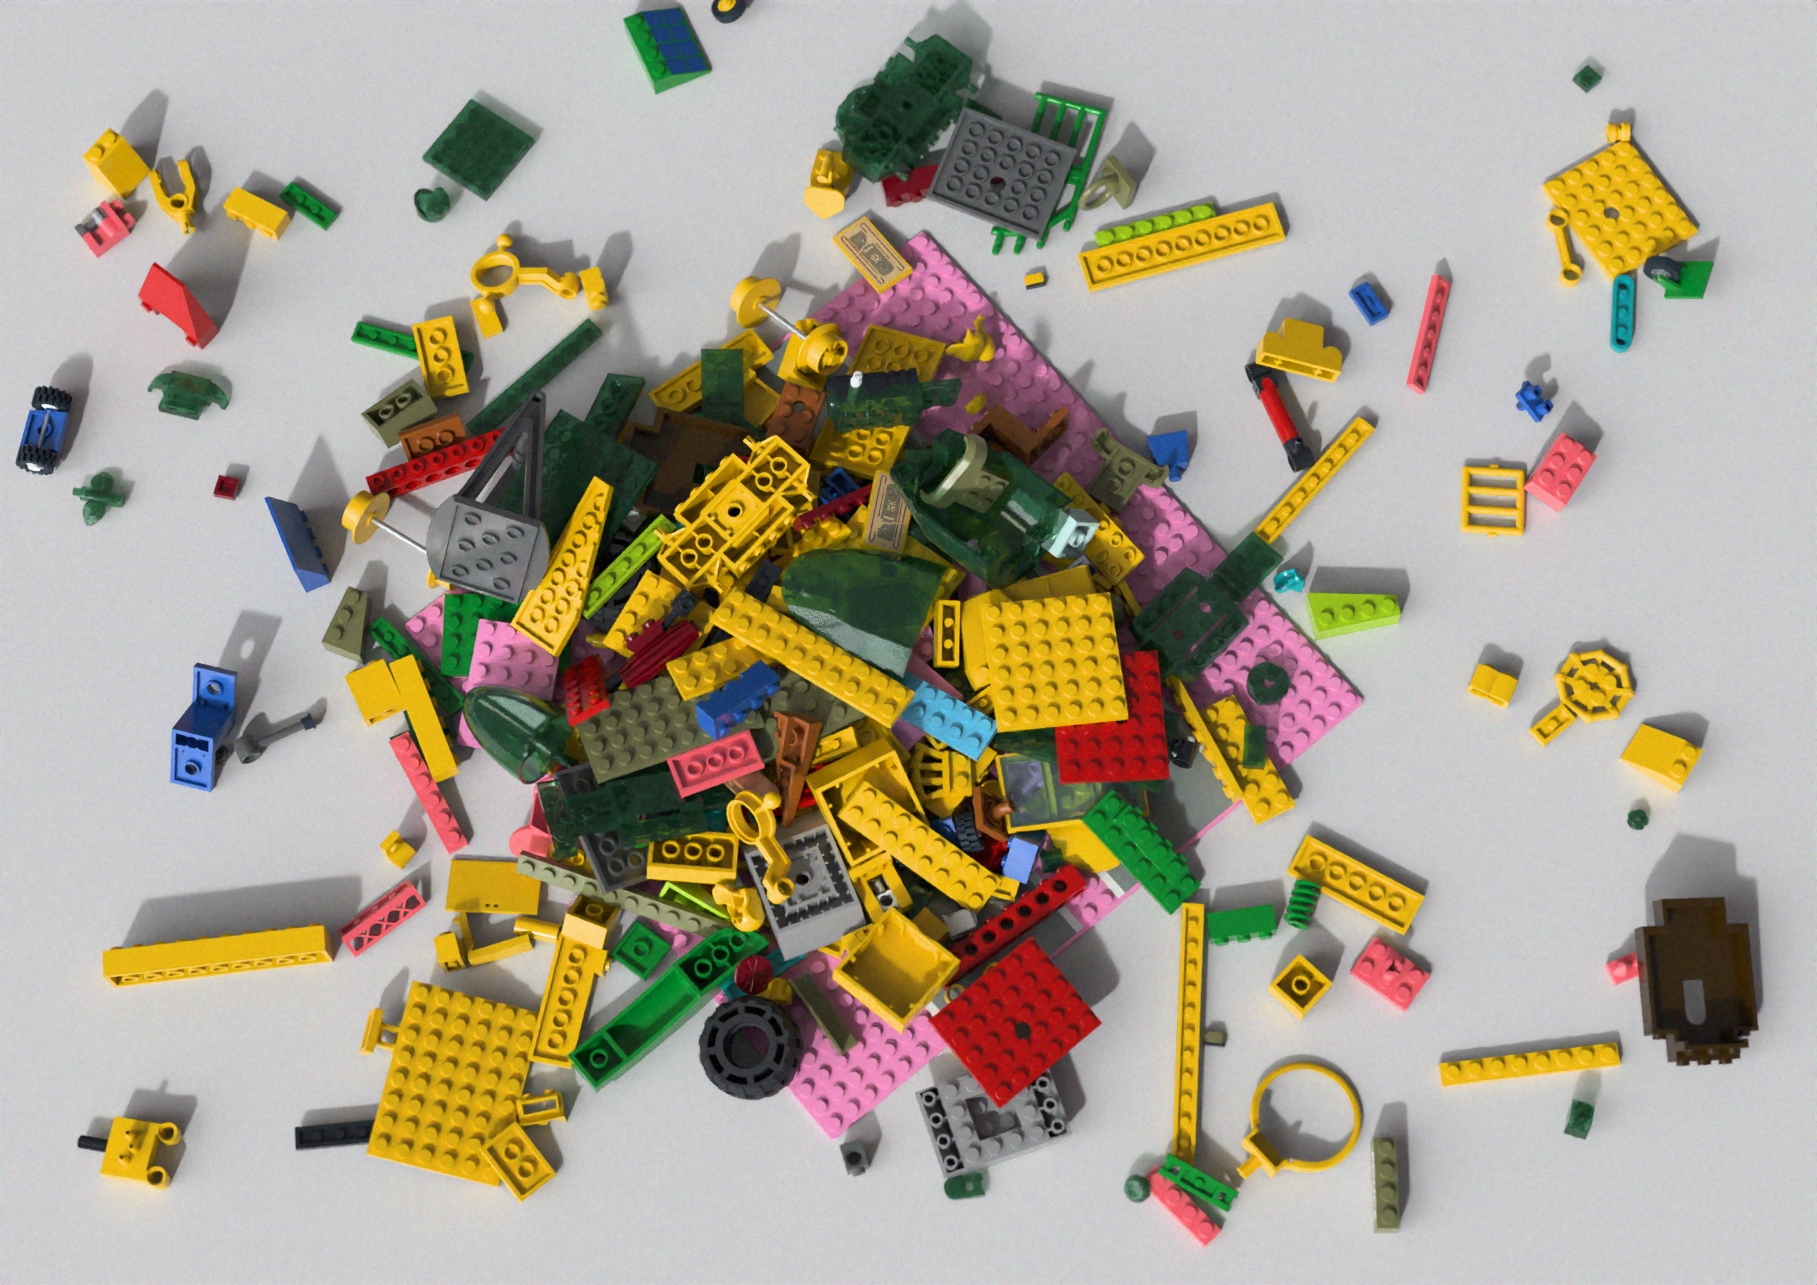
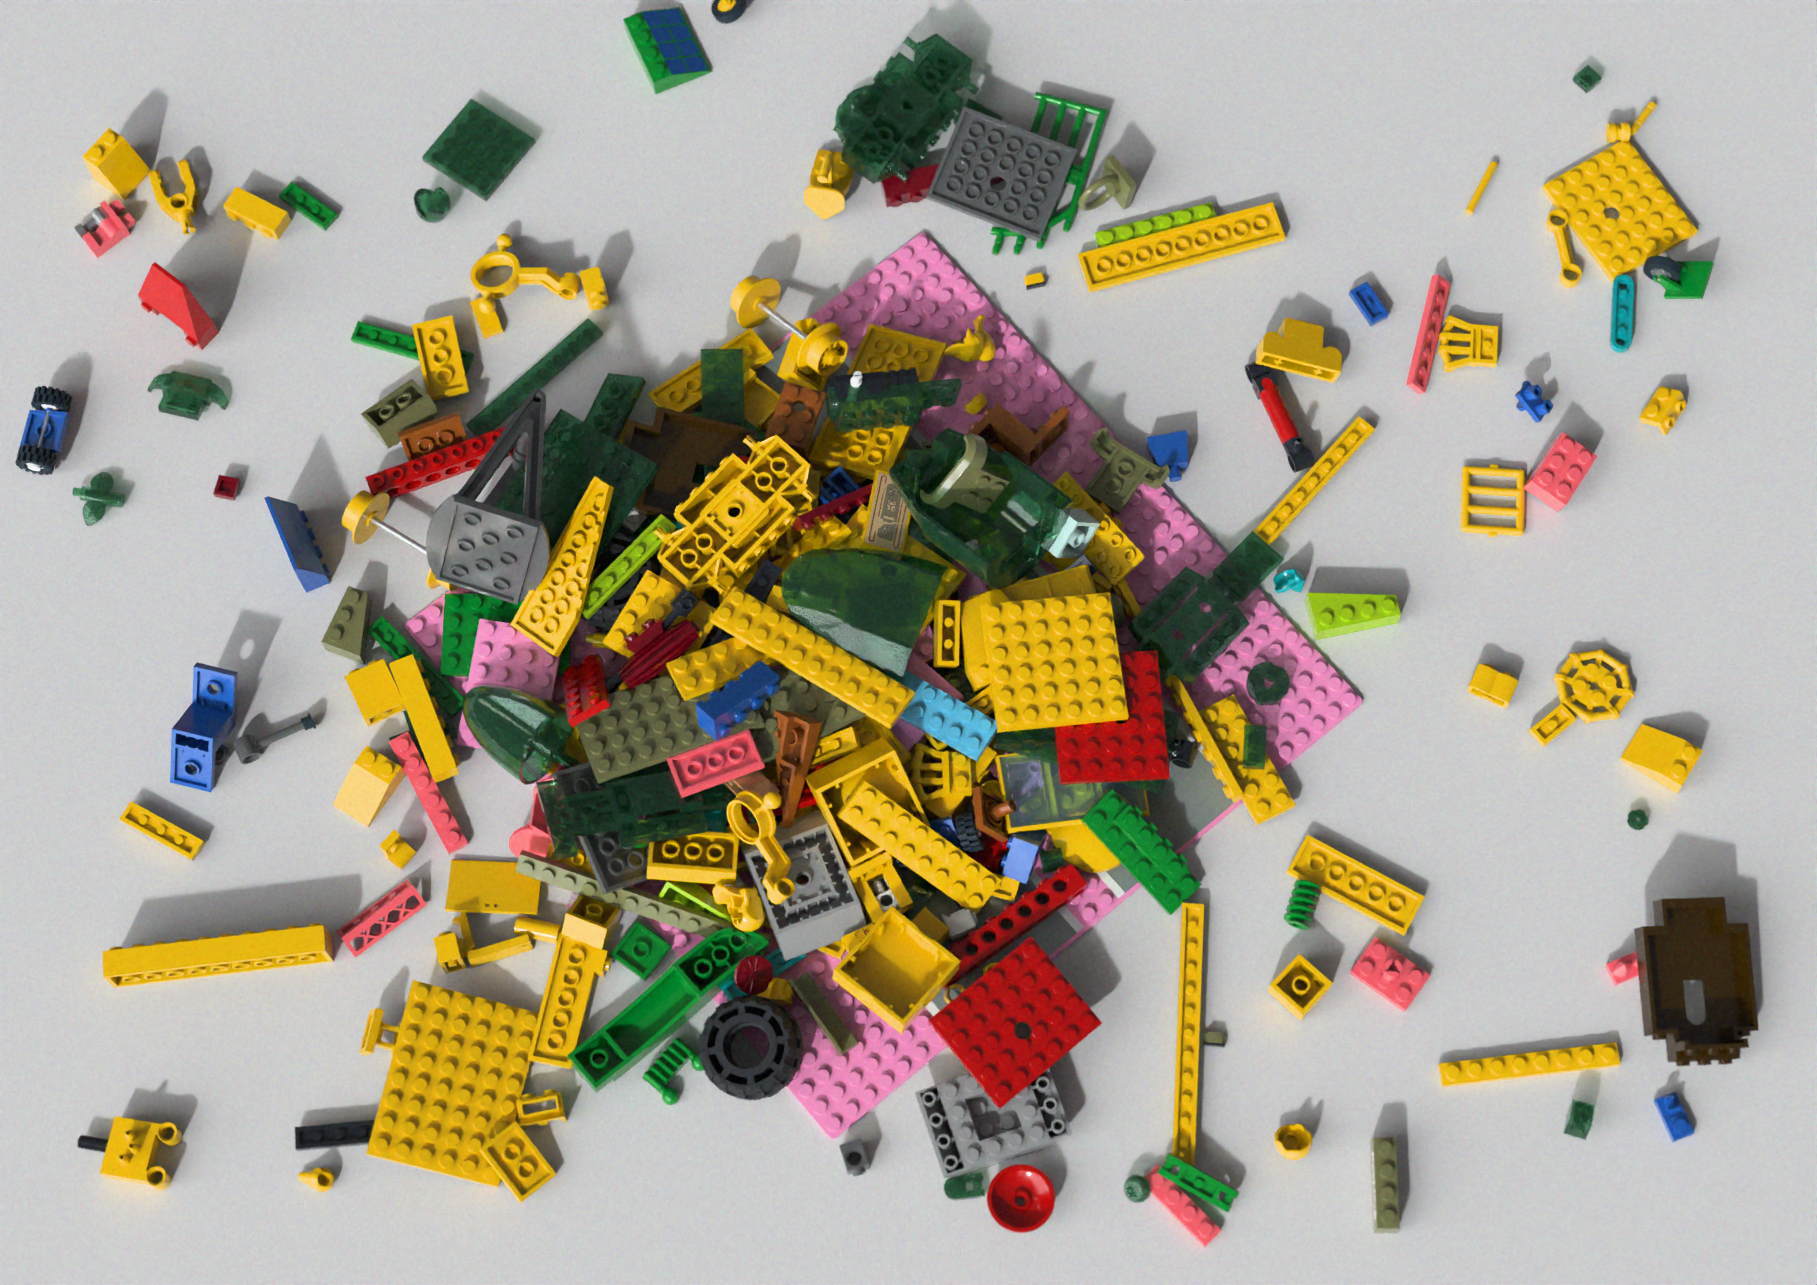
(162, 831): none -> yellow plate
(318, 1178): none -> yellow animal
(368, 786): none -> yellow slope
(668, 1066): none -> green gear
(872, 255): tile -> none
(1025, 1183): none -> red dish
(1241, 925): green brick -> none
(1266, 1156): yellow brick -> none
(1293, 1141): none -> yellow hair
(1481, 187): none -> yellow bar
(1481, 349): none -> yellow plate
(1642, 118): none -> yellow wheel
(1664, 409): none -> yellow bracket
(1674, 1116): none -> blue plate

